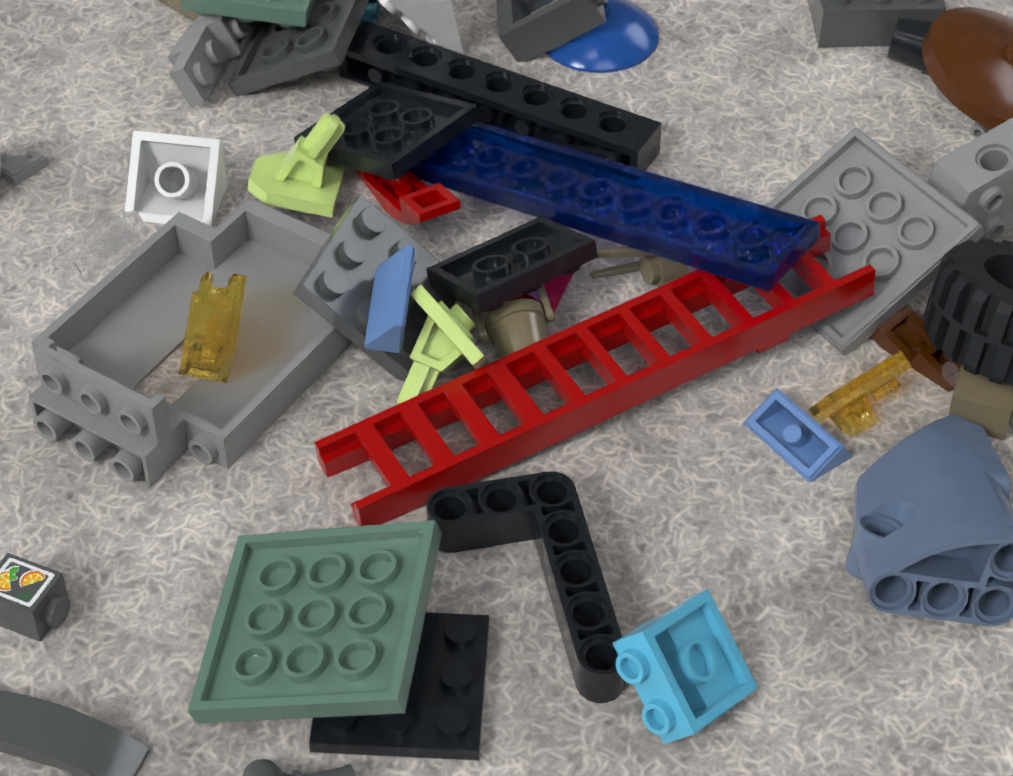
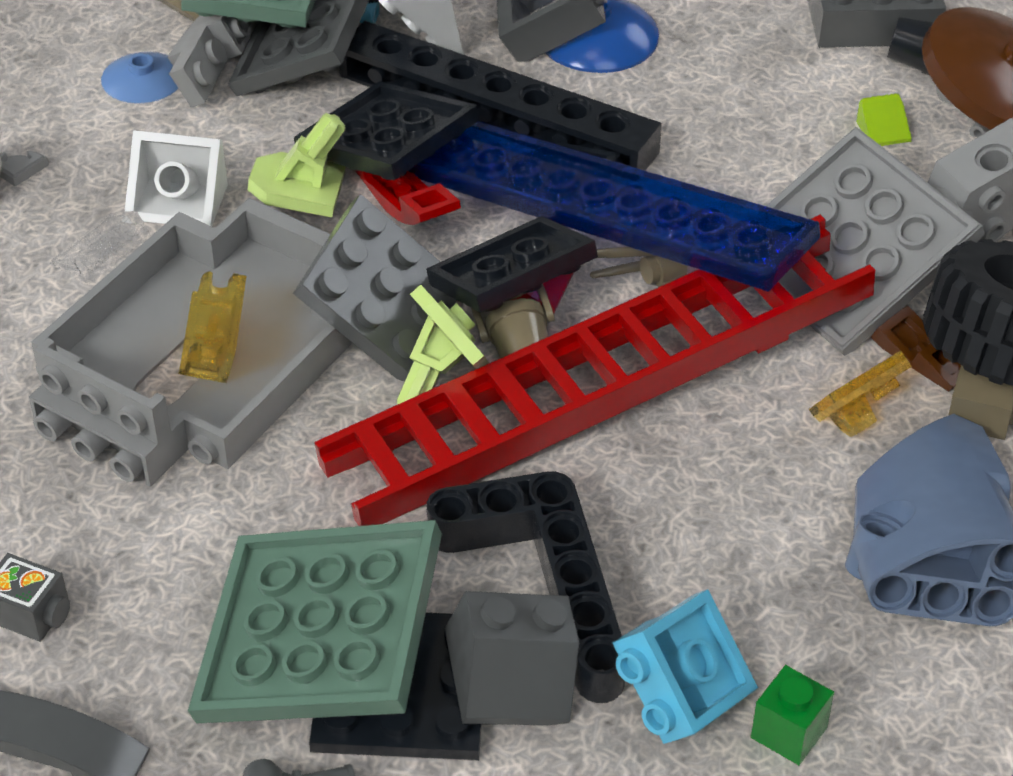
(139, 78): none -> medium blue dish
(390, 302): medium blue slope -> none
(513, 658): none -> dark grey slope
(792, 714): none -> green brick
(796, 437): medium blue slope -> none
(884, 119): none -> lime slope

